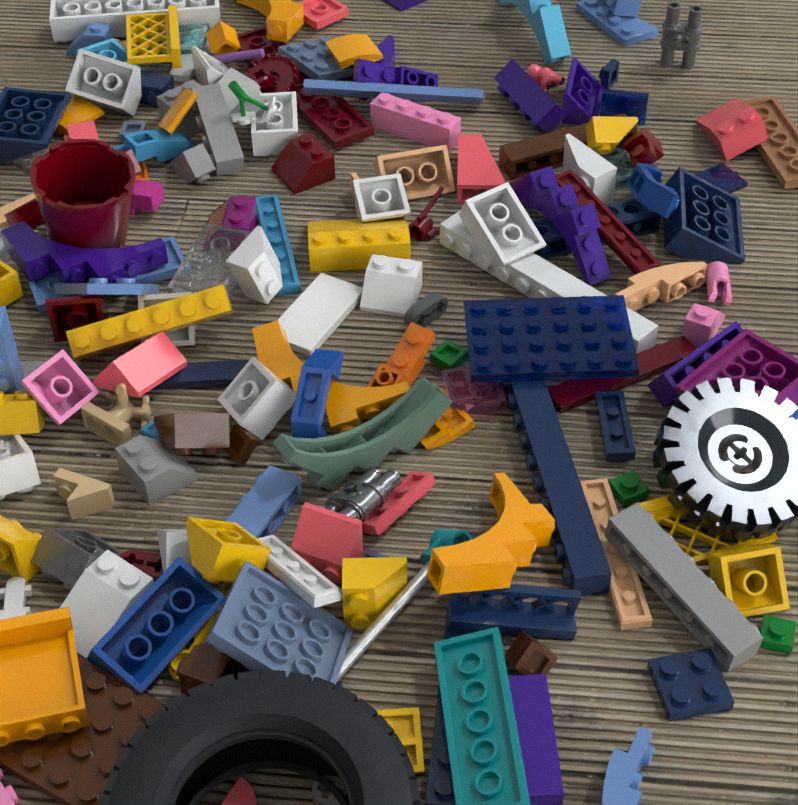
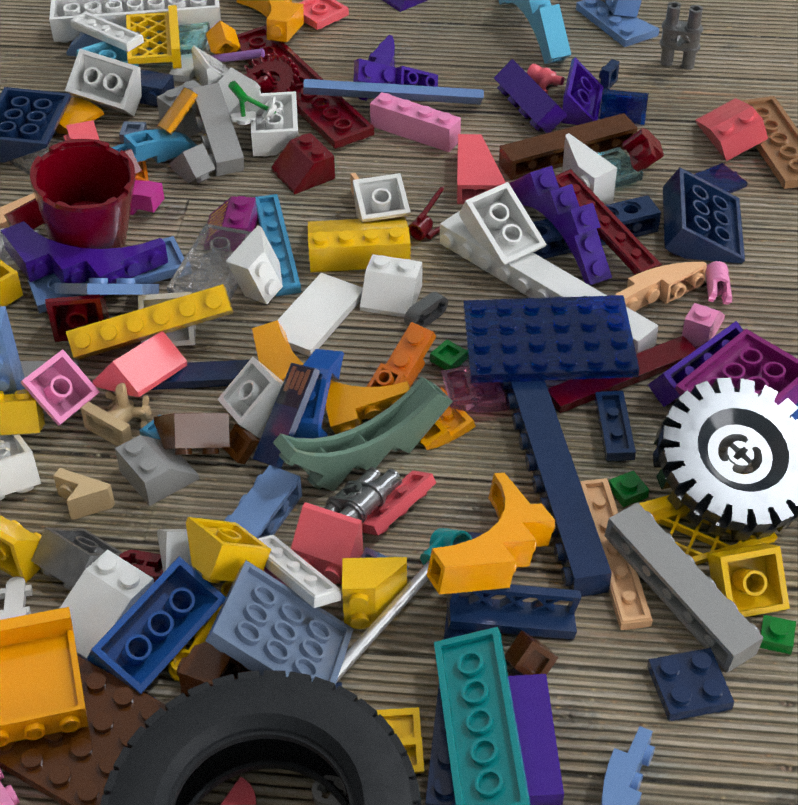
(107, 31): none -> white tile
(286, 412): none -> dark blue piece
(315, 59): sand blue plate -> none
(351, 47): light orange slope -> none
(421, 170): light nougat slope -> none
(607, 132): yellow slope -> none
(648, 190): blue slope -> none

